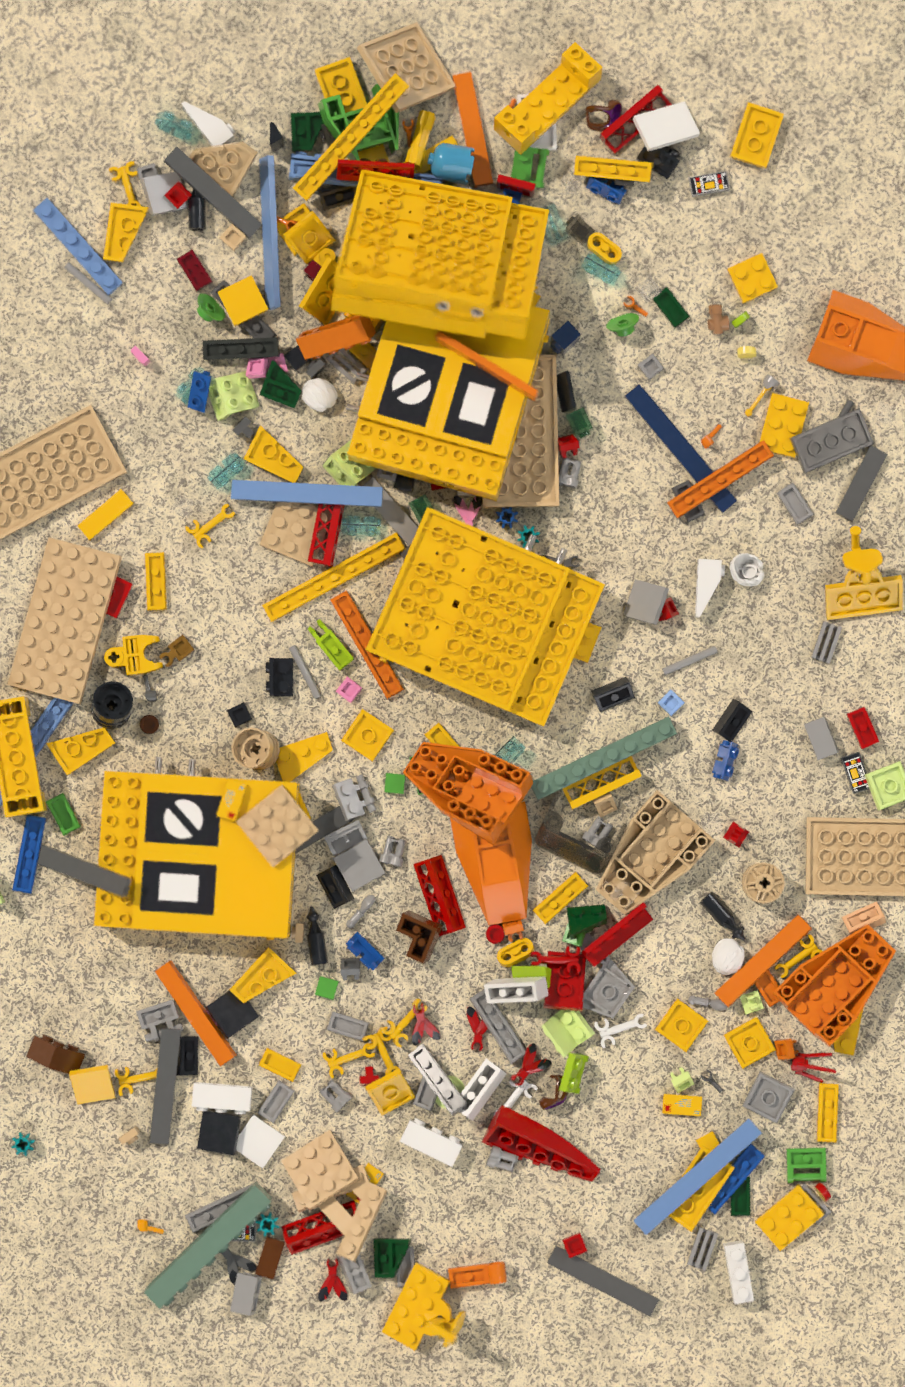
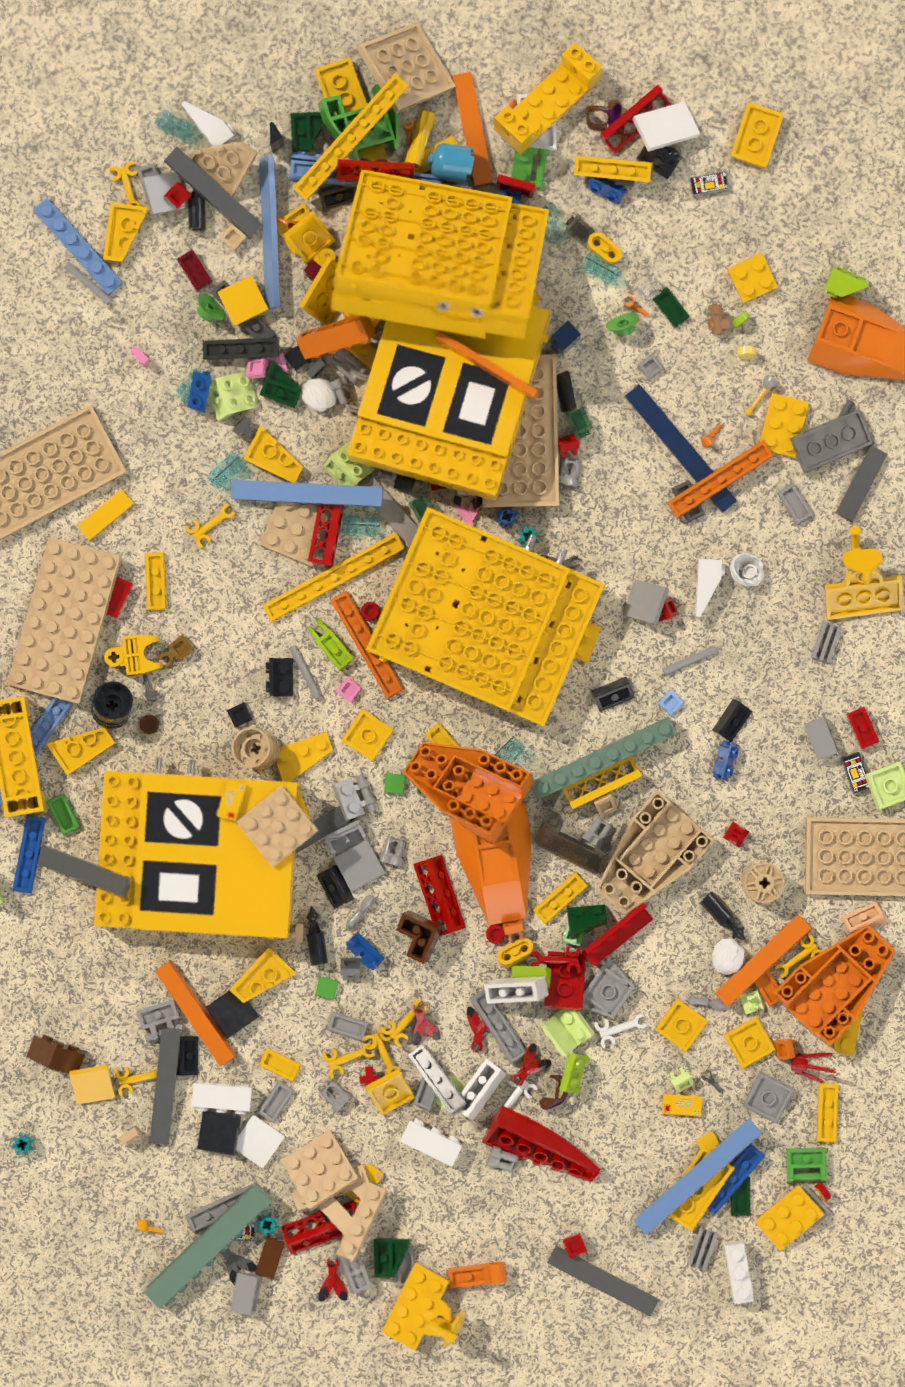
(342, 390): none -> light grey piece
(370, 611): none -> red tile
(844, 282): none -> lime slope

